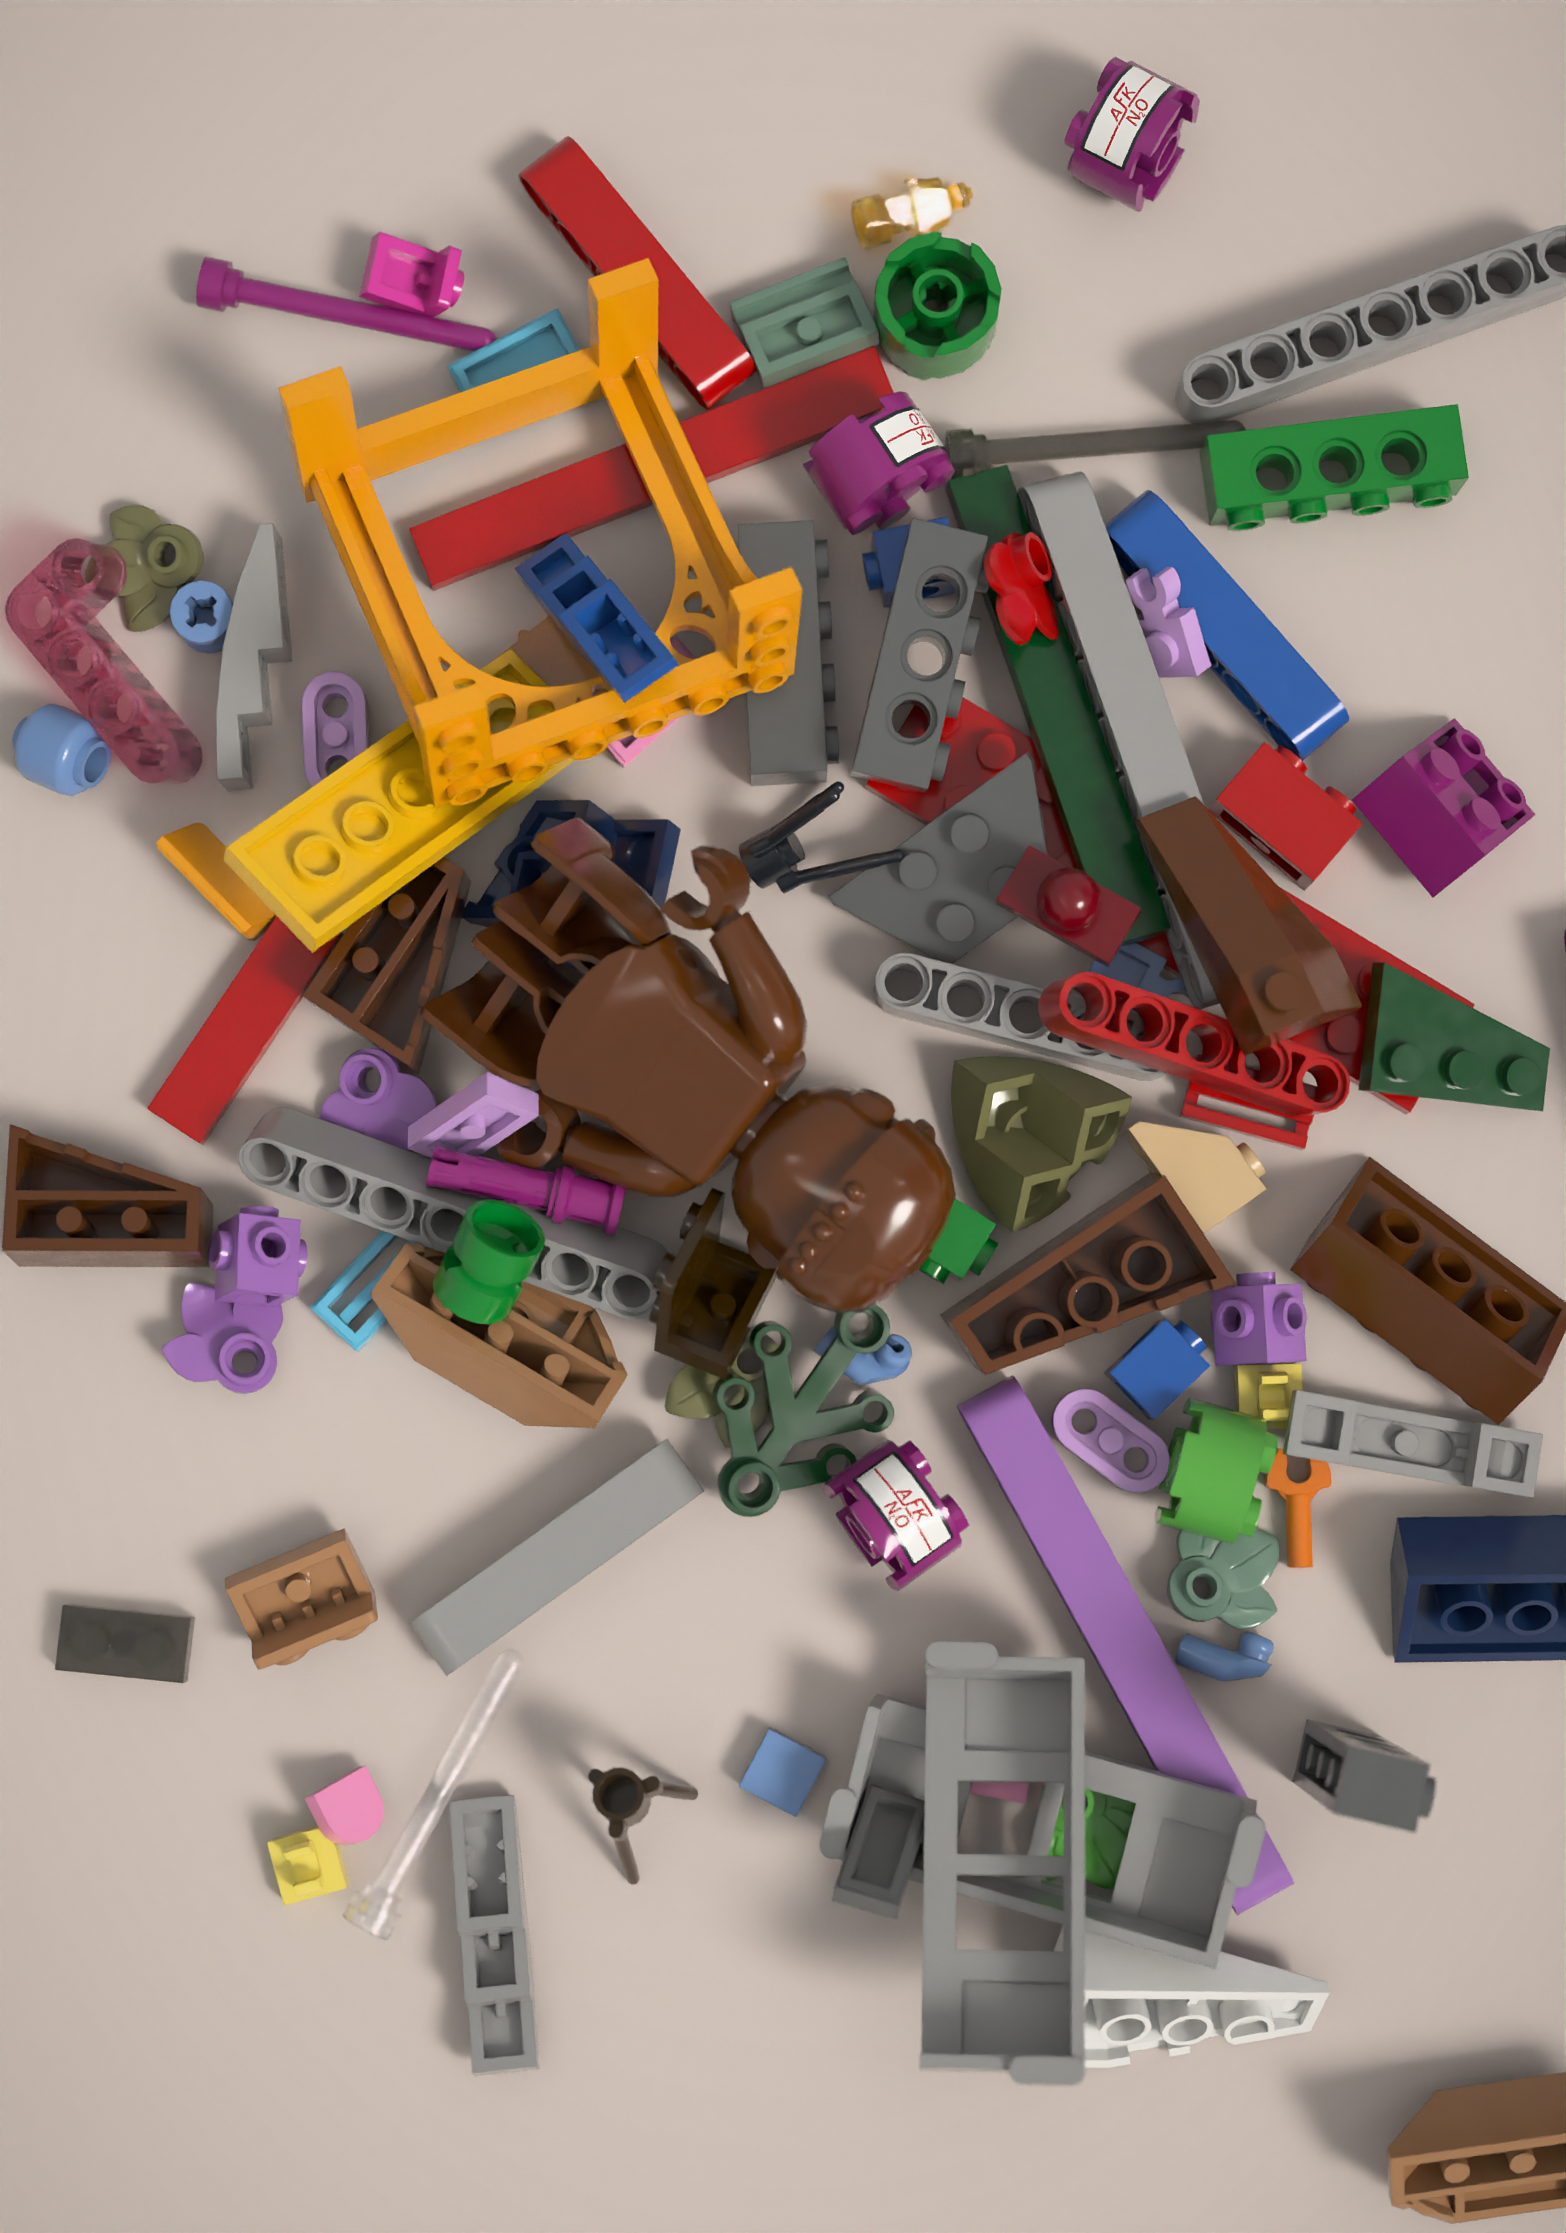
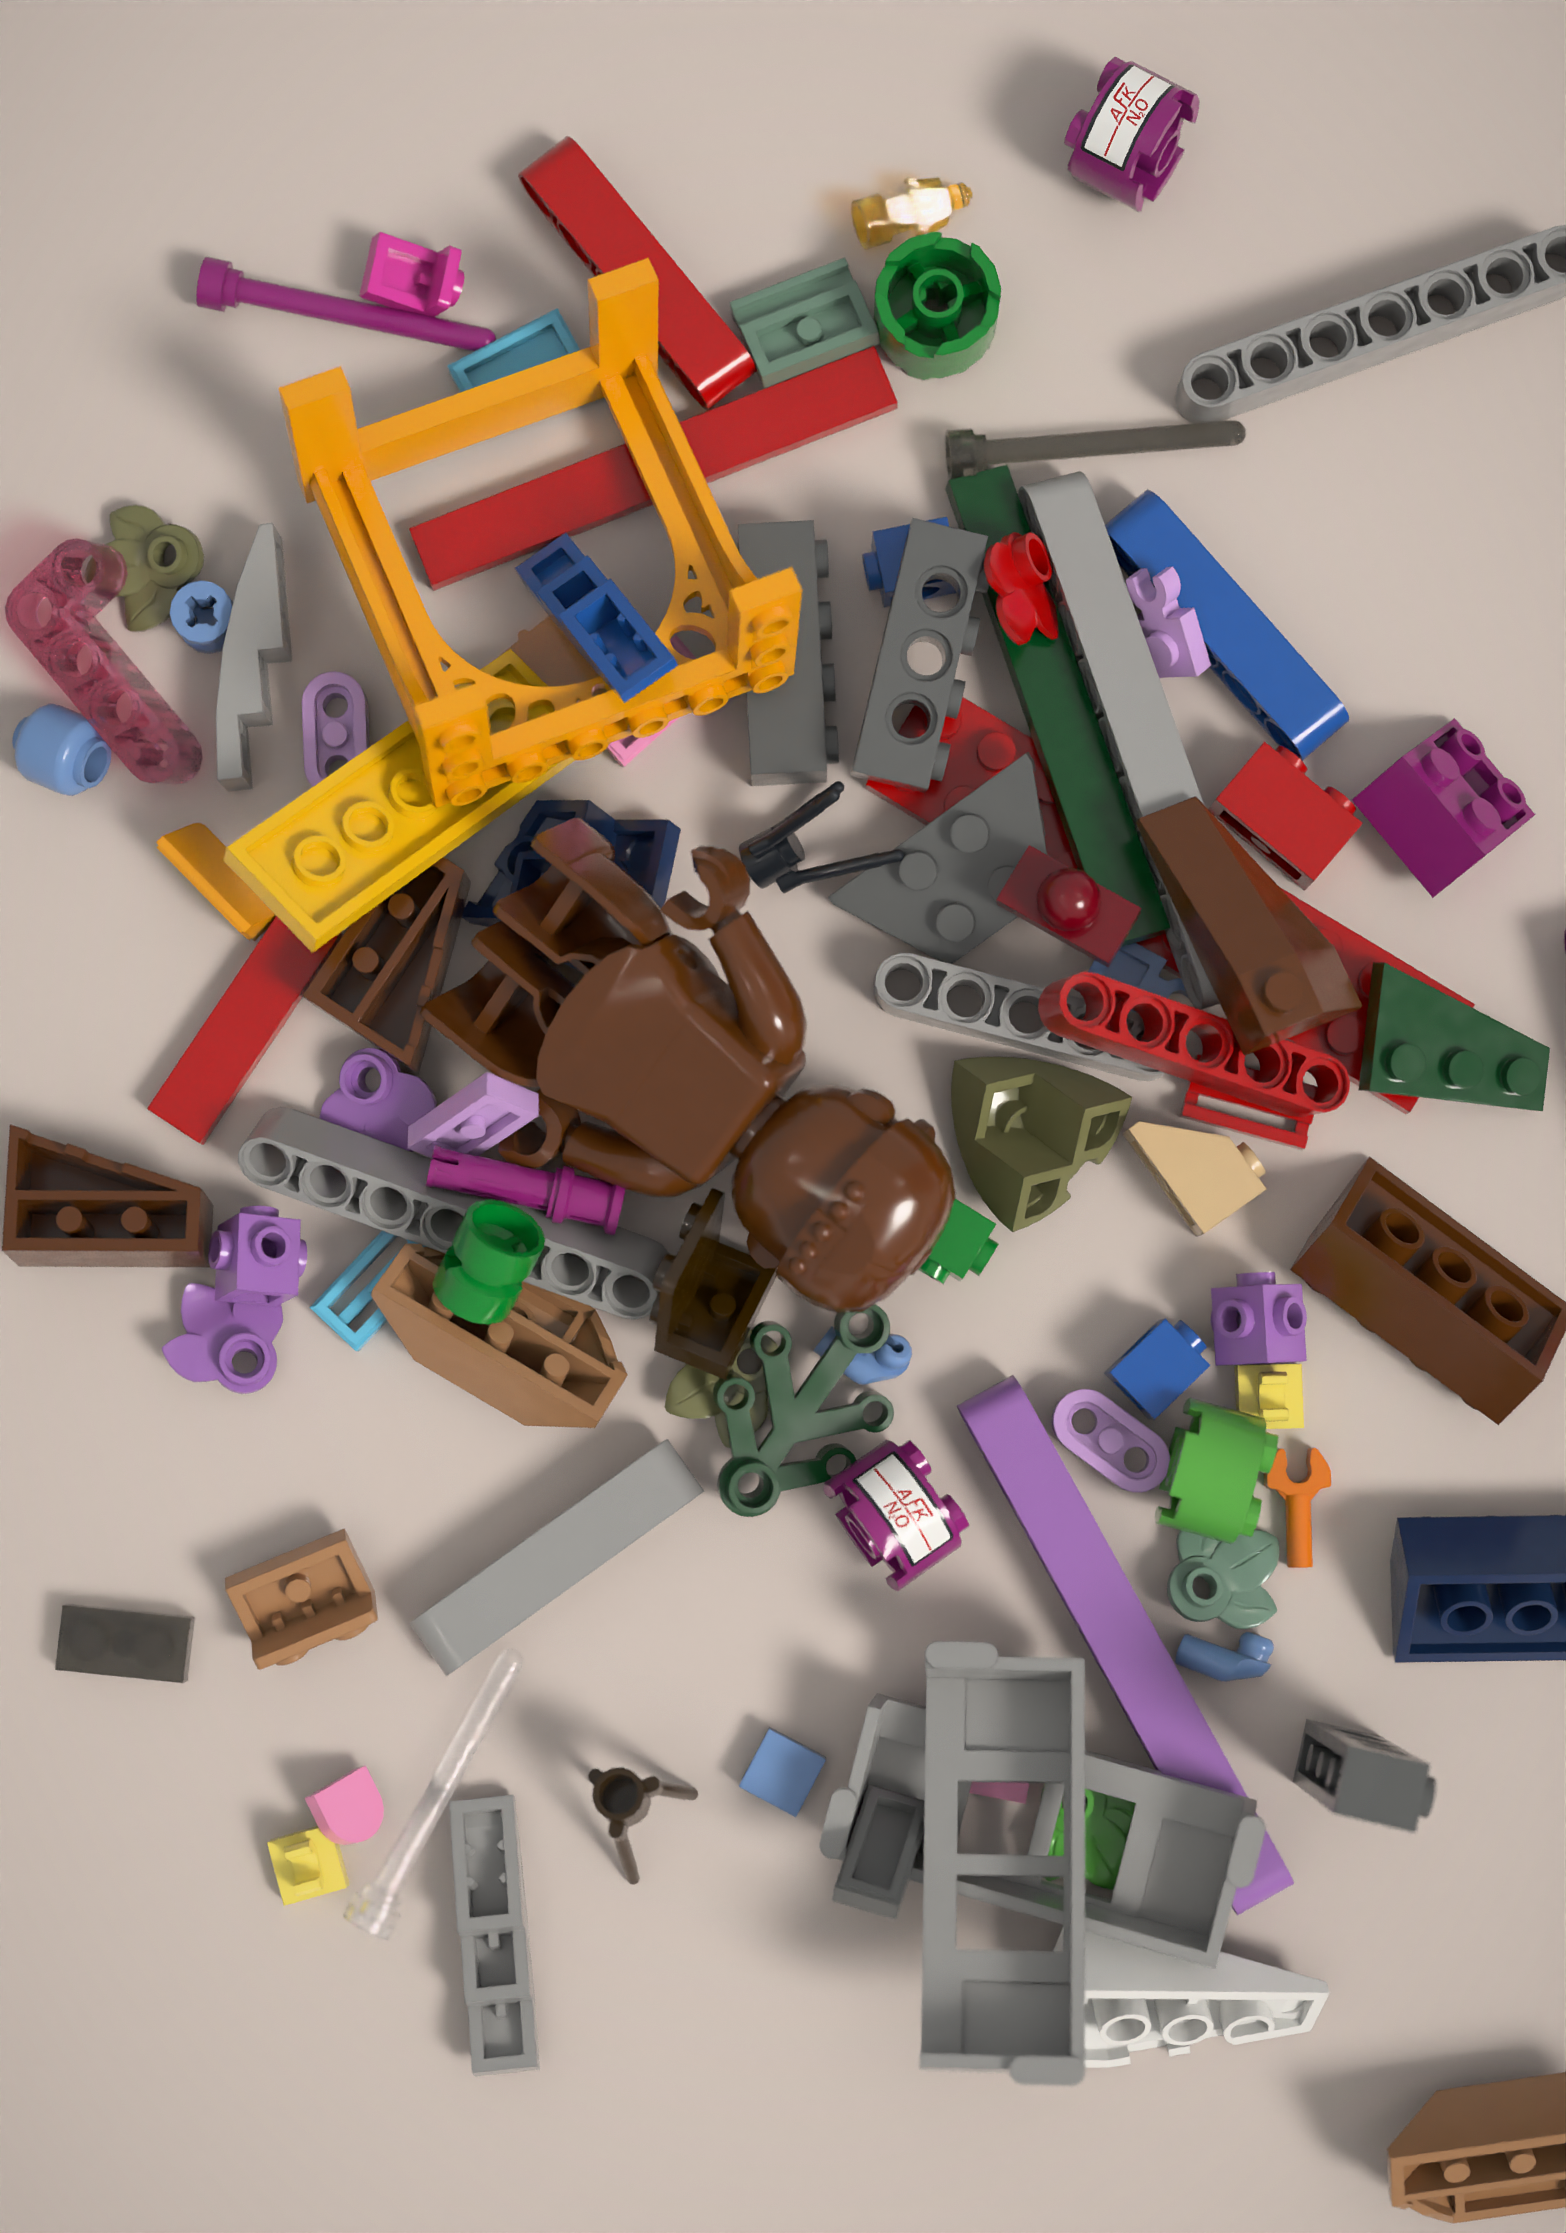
(878, 463): magenta brick -> none
(1104, 1270): reddish brown wedge -> none
(1412, 1444): light grey slope -> none
(1425, 437): green brick -> none

